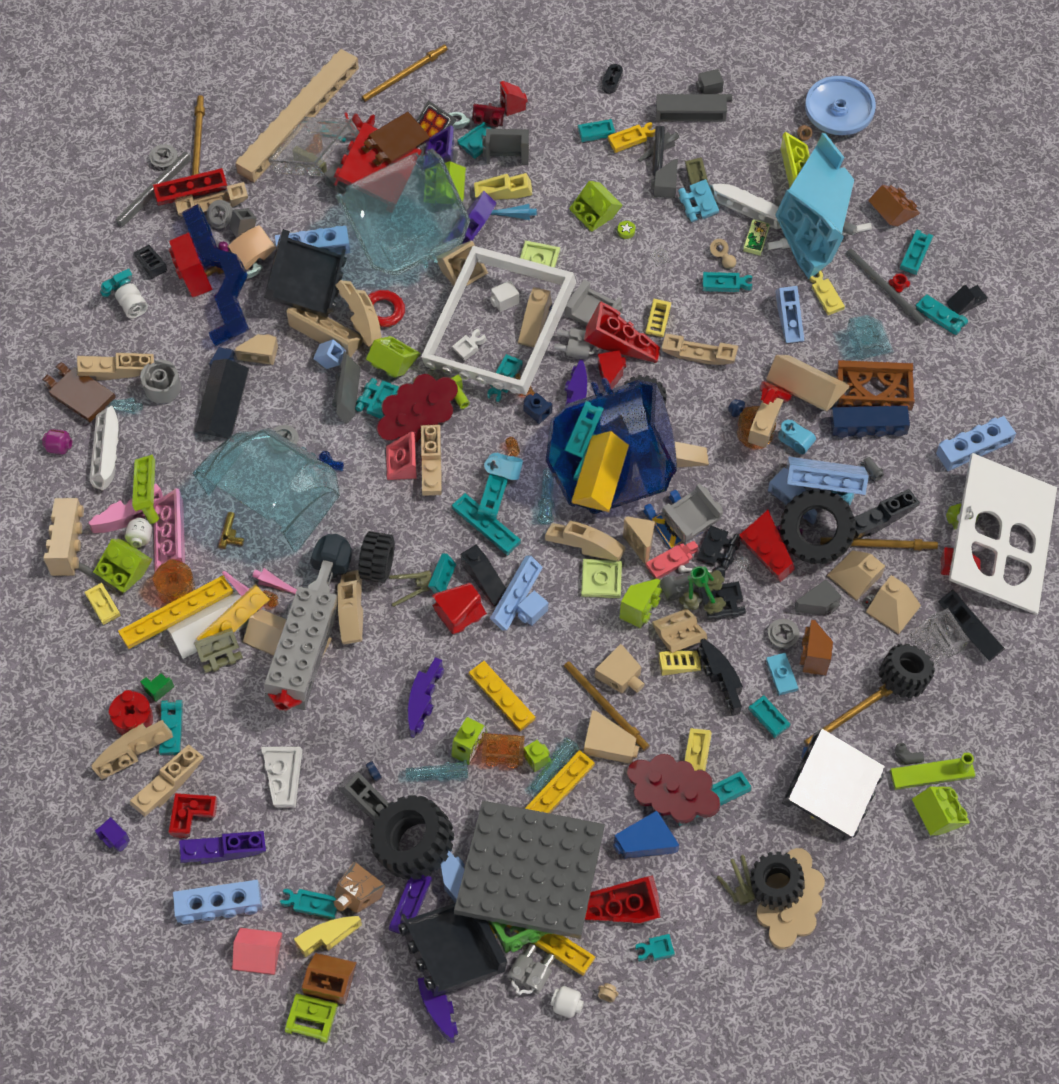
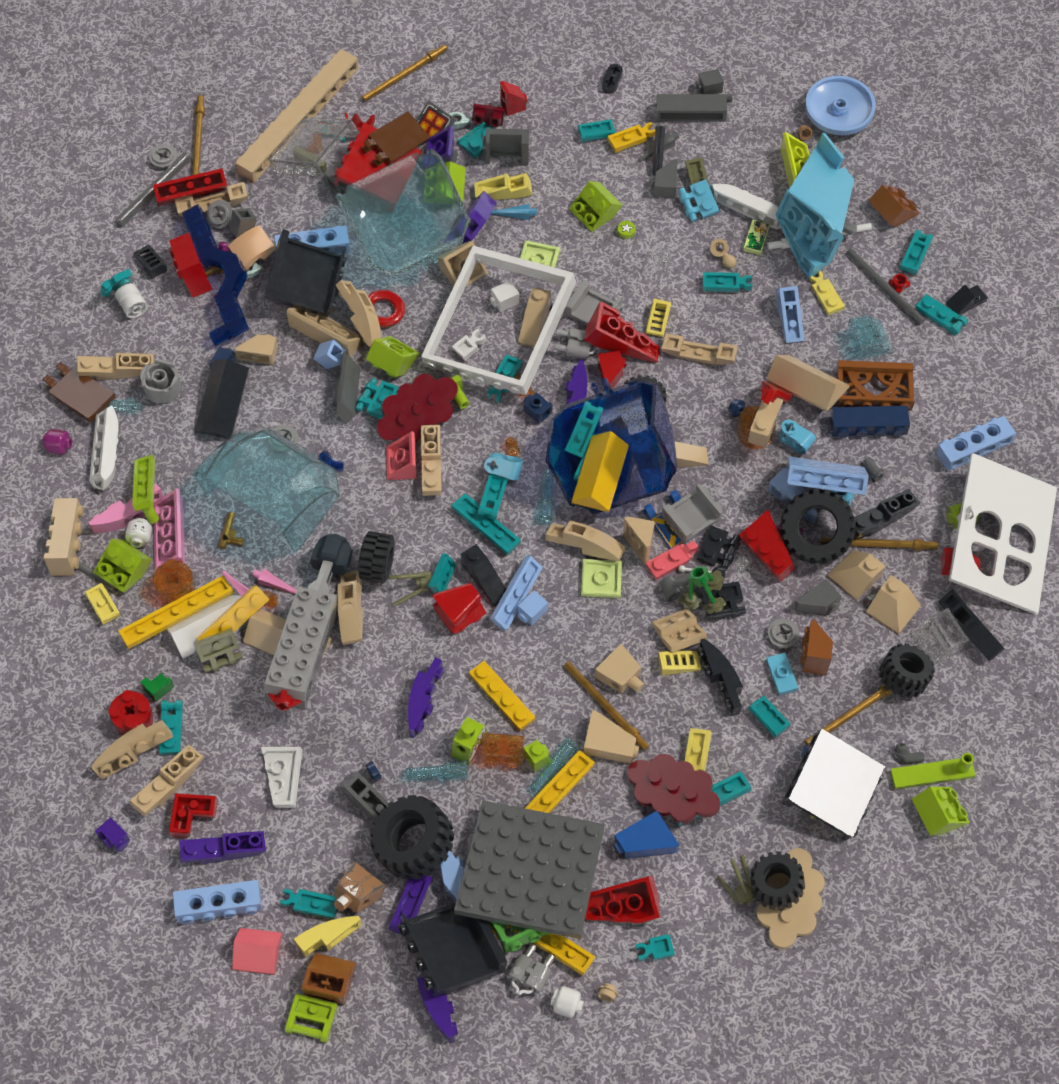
(639, 601): lime slope -> none

